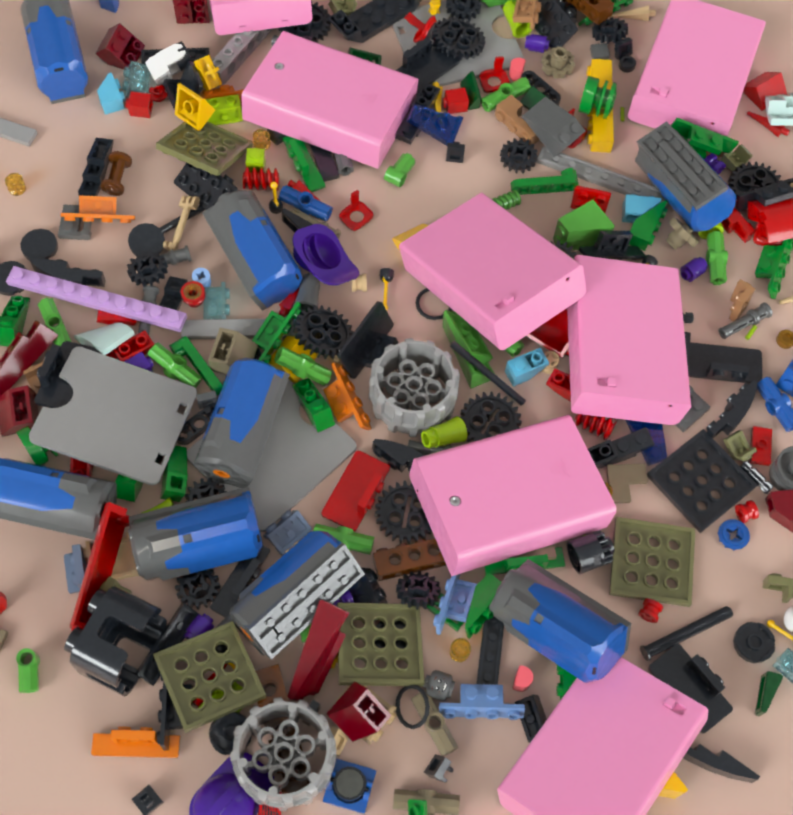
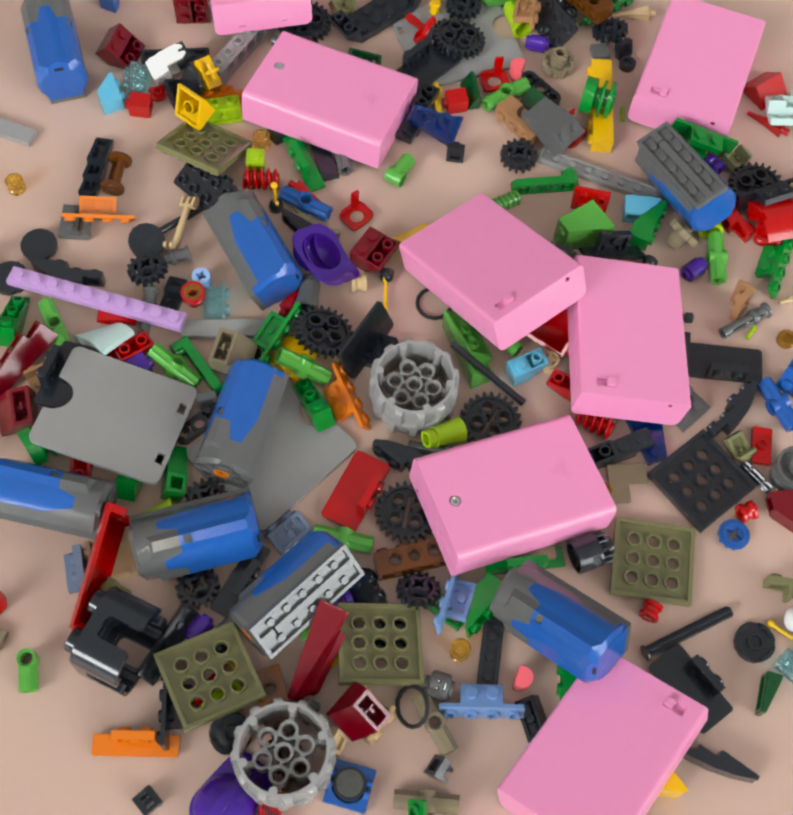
(373, 250): none -> dark red slope

